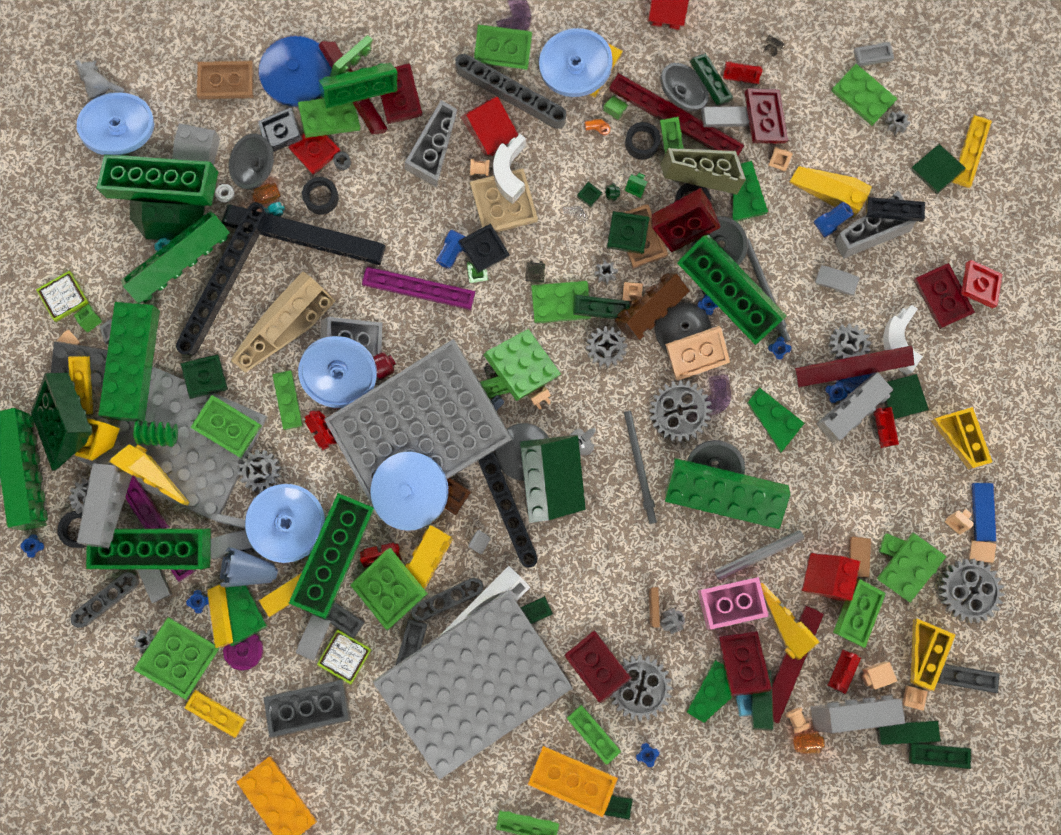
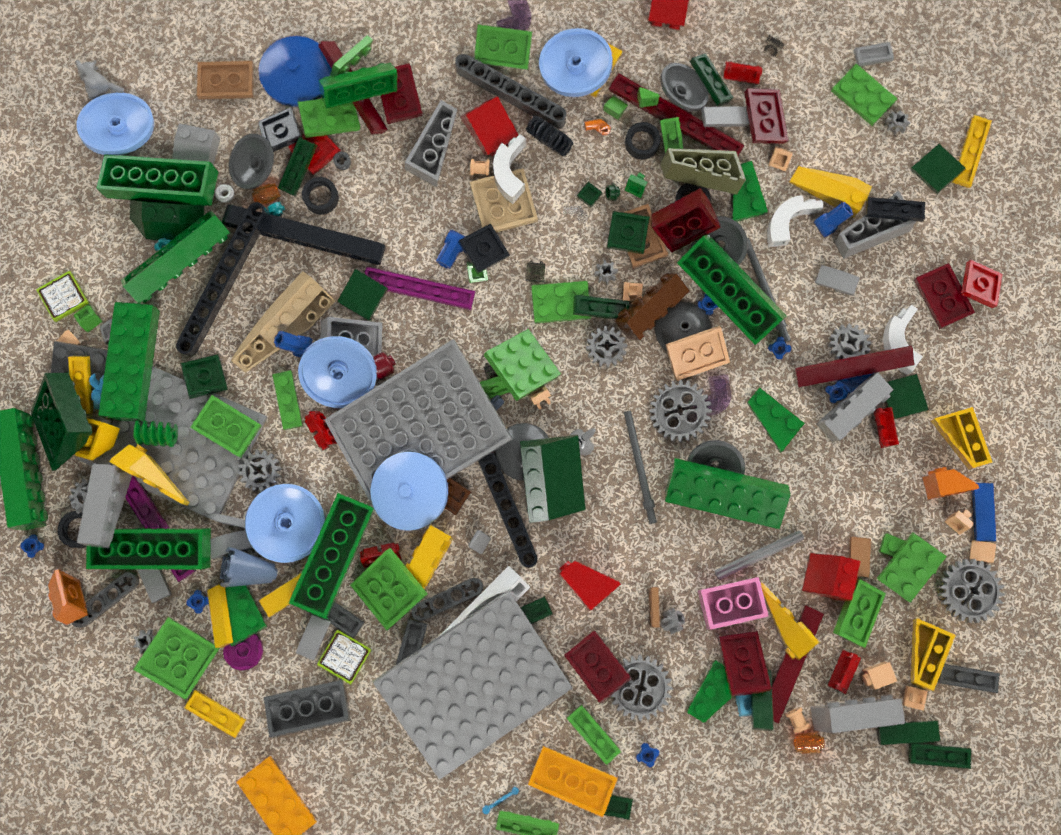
(66, 597): none -> orange slope
(96, 393): none -> dark azure plate
(292, 343): none -> blue piece
(297, 166): none -> dark green tile
(362, 294): none -> dark green tile
(486, 809): none -> dark azure hinge
(549, 136): none -> black gear
(587, 584): none -> red slope
(647, 97): none -> bright green slope
(778, 227): none -> white arch
(947, 482): none -> orange slope

